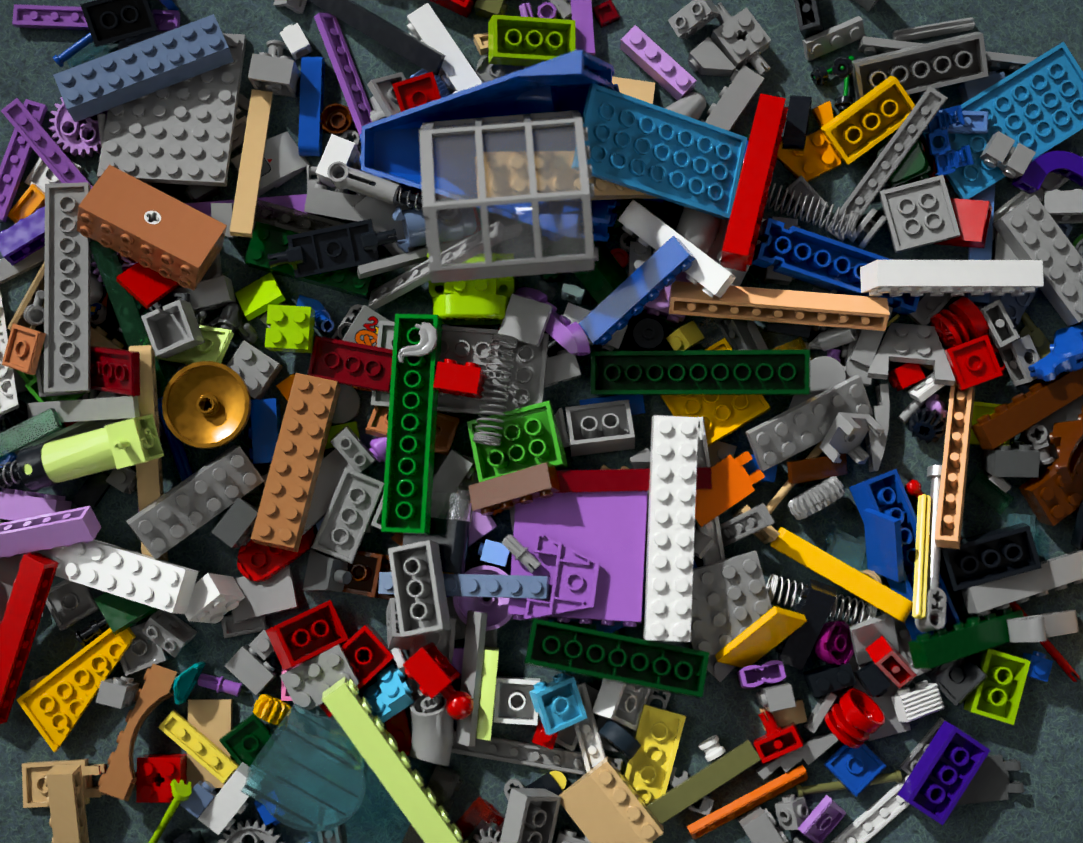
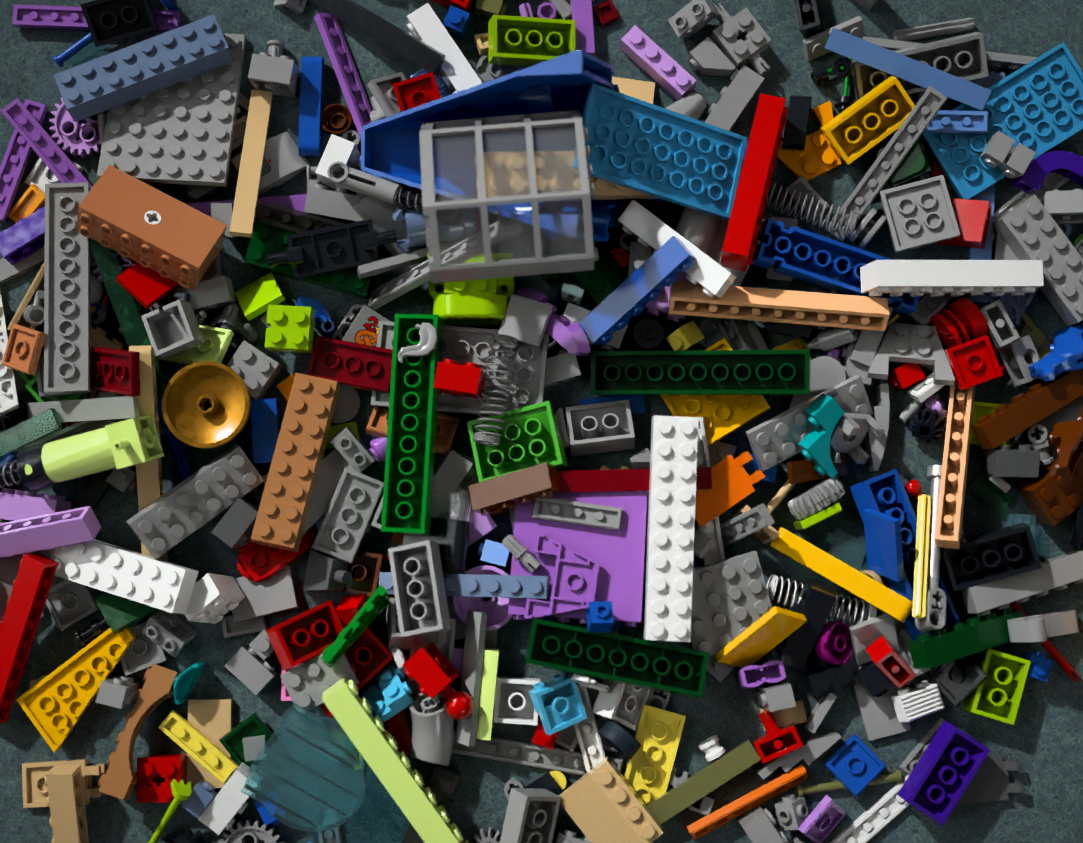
(219, 684): medium lavender axle -> none
(253, 746): none -> light grey tile
(270, 709): yellow gear -> none
(296, 41): white brick -> none
(349, 607): none -> red brick
(358, 624): none -> green wing
(457, 22): none -> blue brick
(478, 810): clear red bracket -> none
(578, 513): none -> light grey tile
(588, 682): none -> white piece
(599, 617): none -> blue brick
(817, 517): none -> lime tile
(823, 416): none -> teal arch
(854, 718): red wheel -> none
(907, 68): none -> medium blue tile
(944, 159): blue piece -> none

